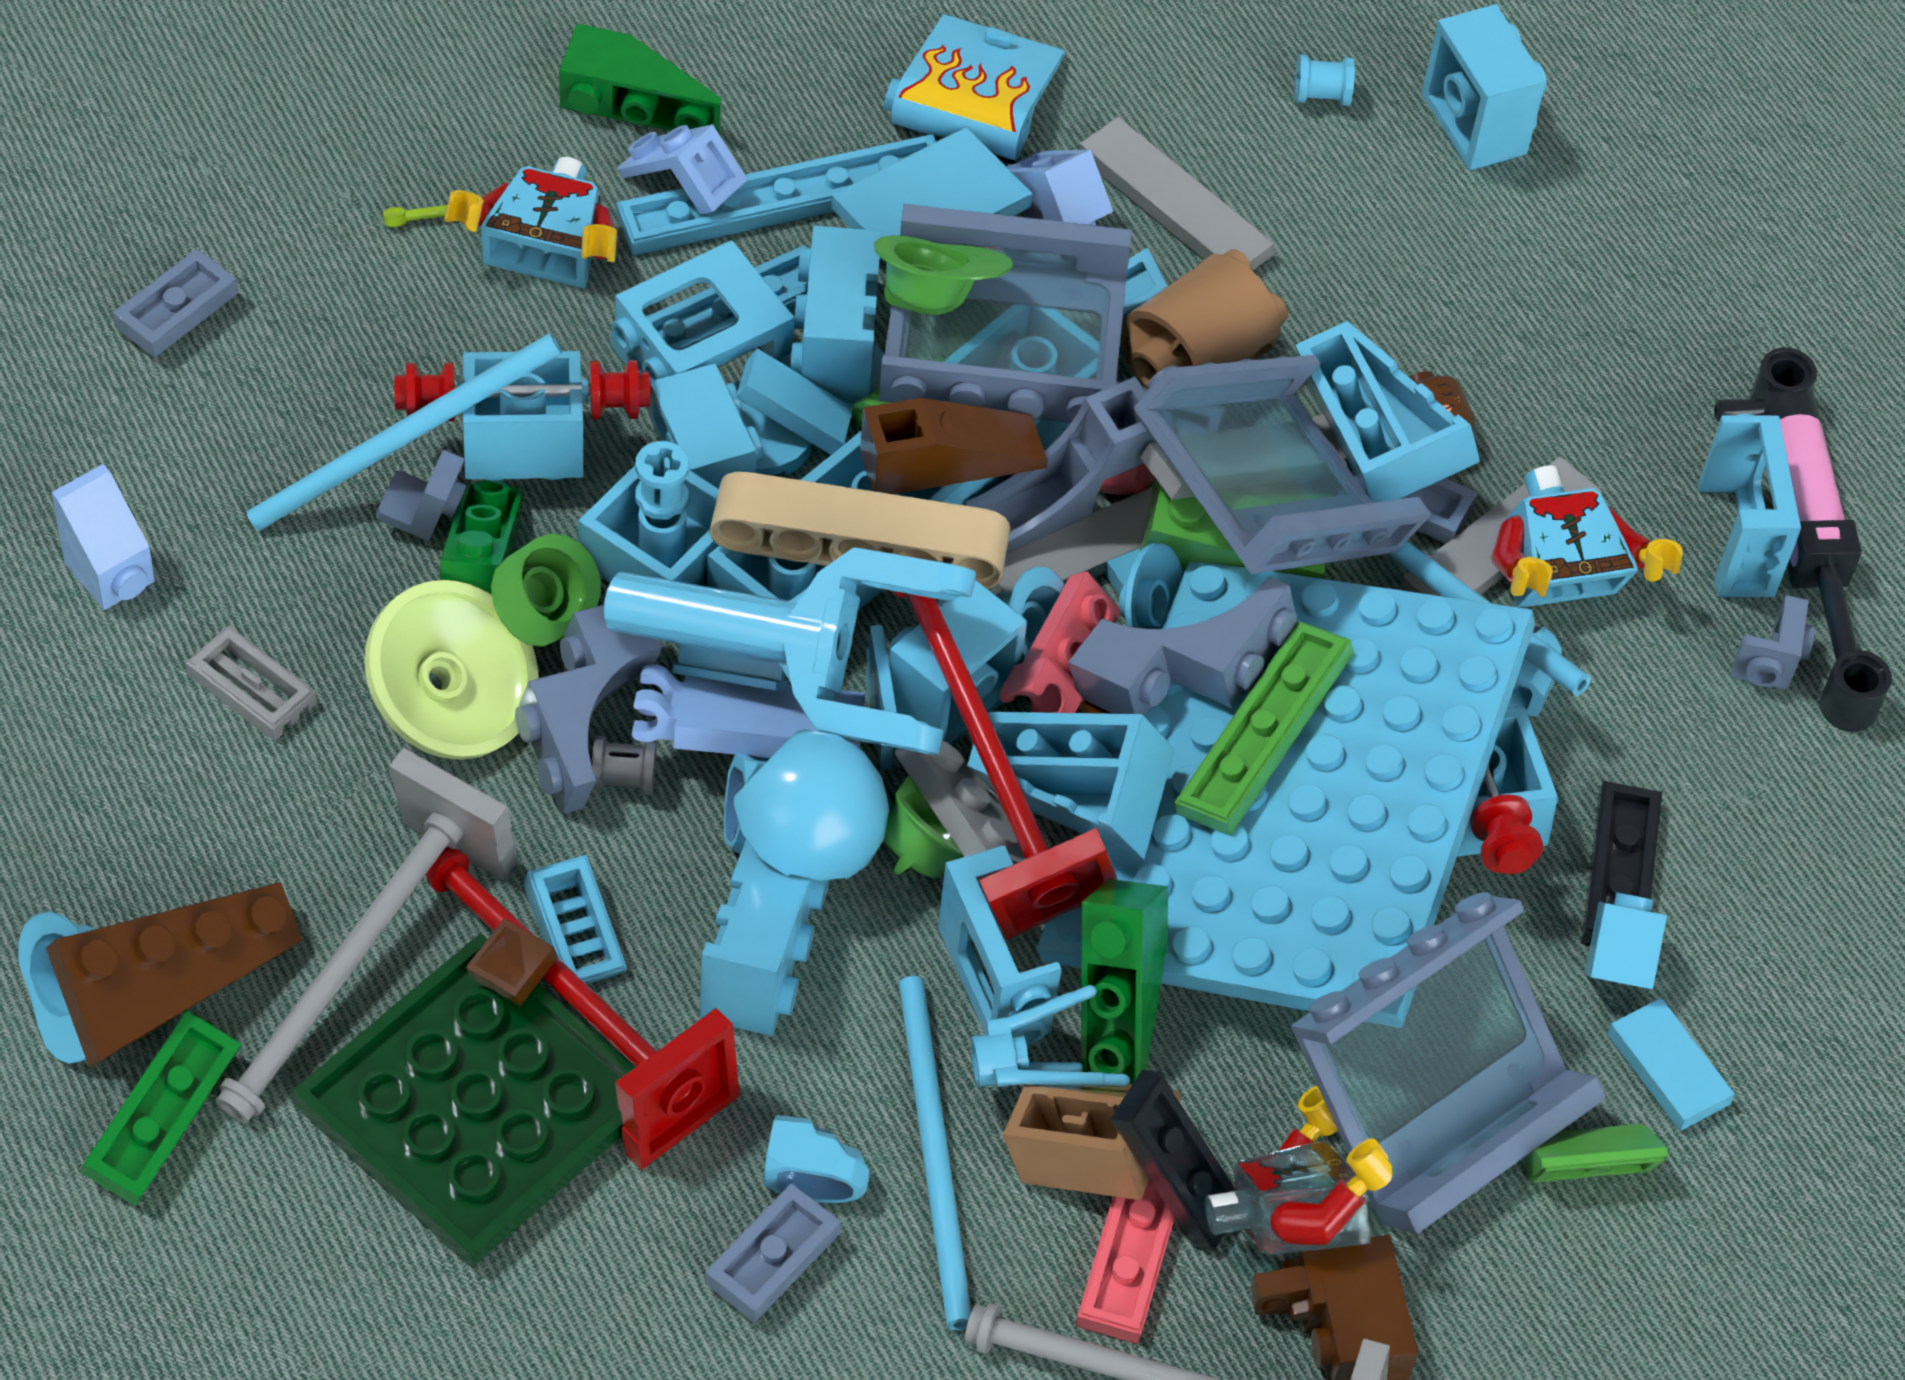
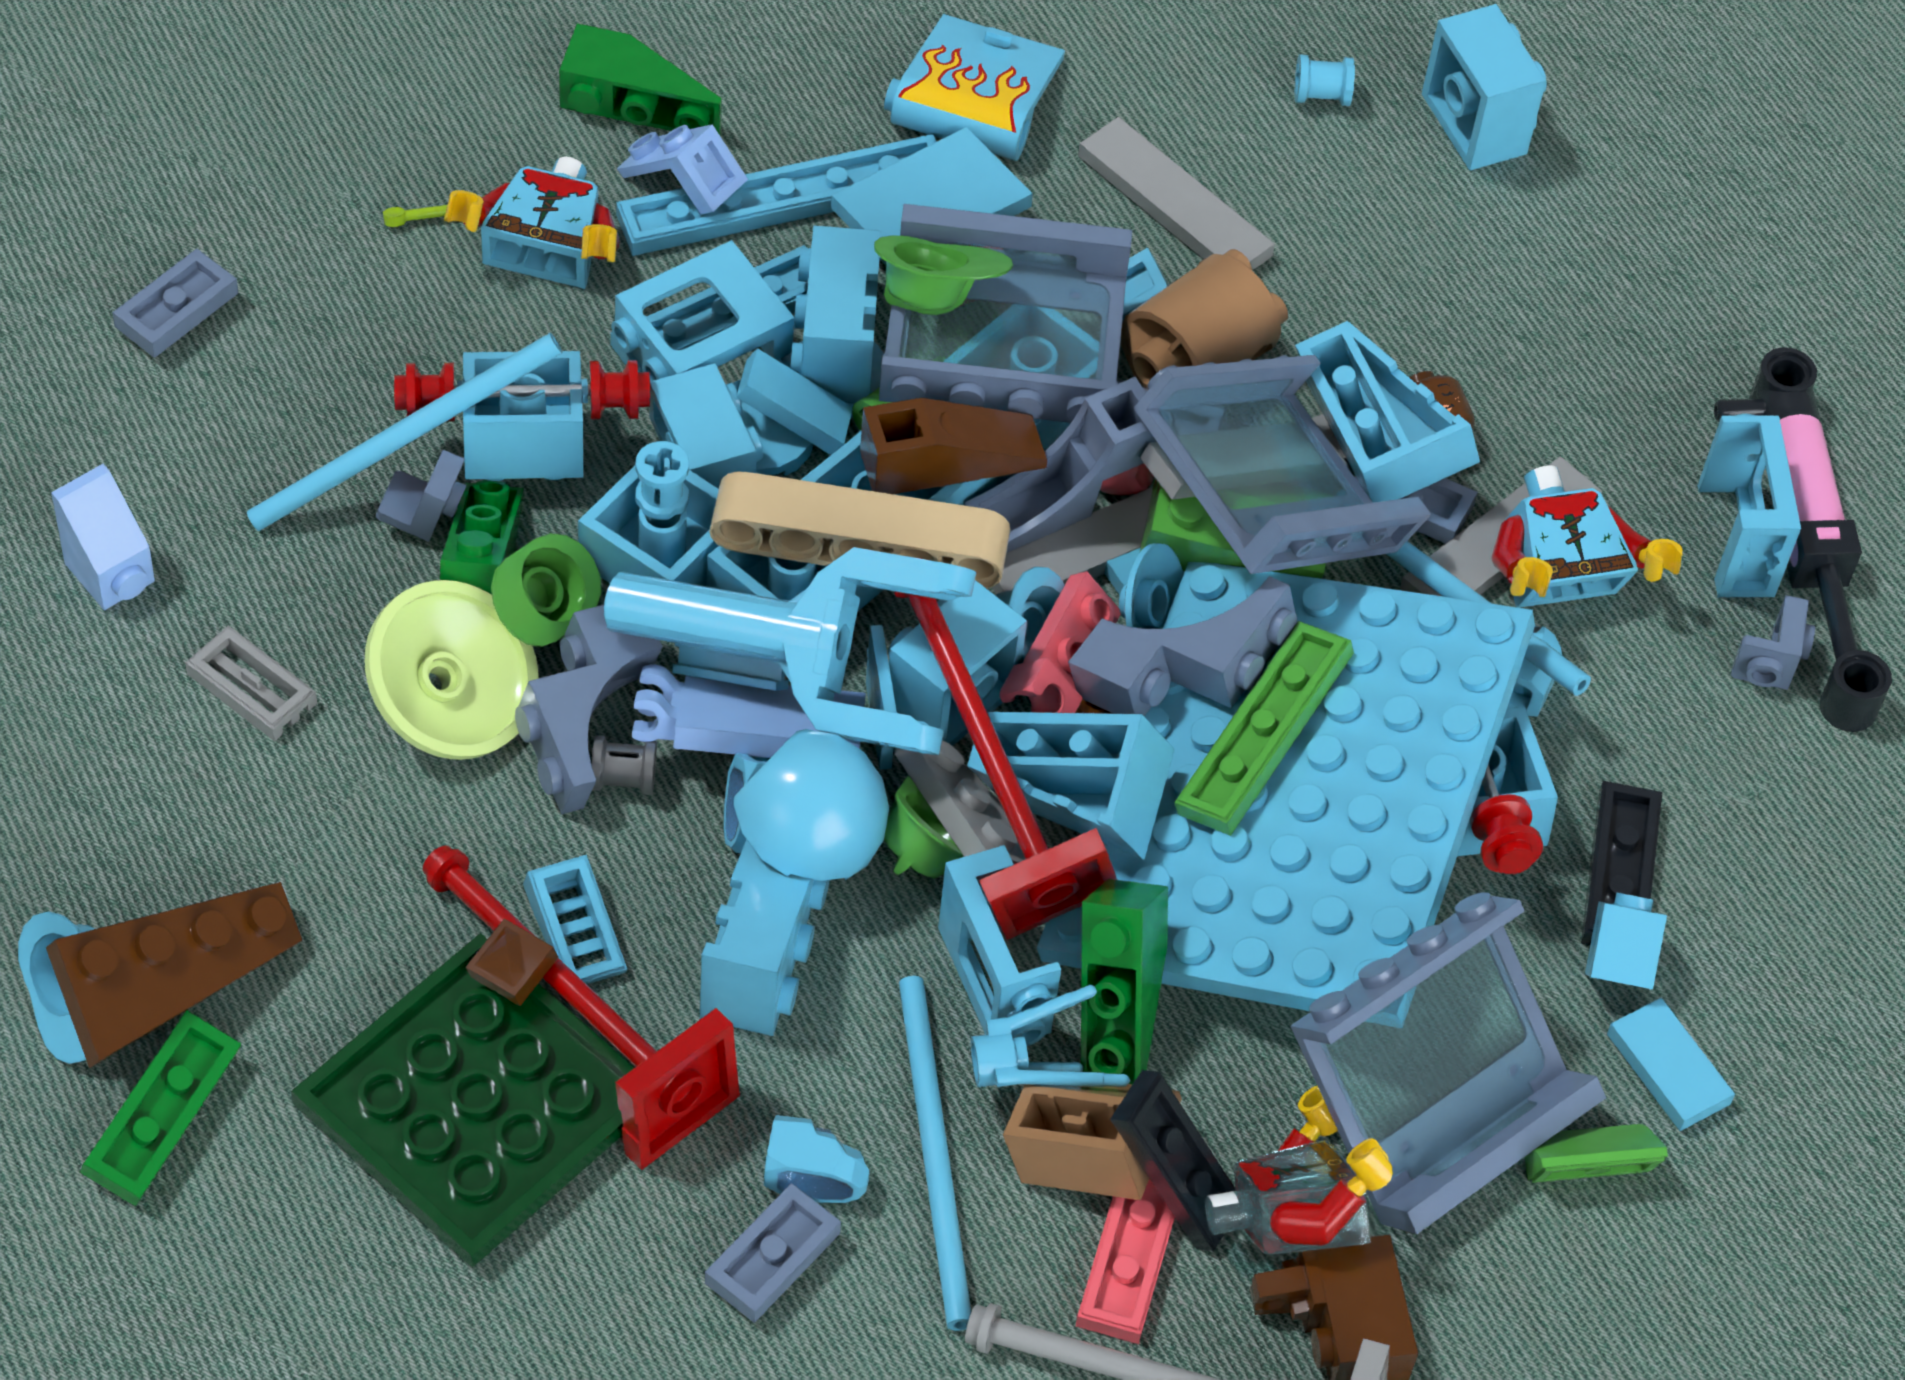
(446, 815): light grey tile -> none
(1063, 186): light blue slope -> none

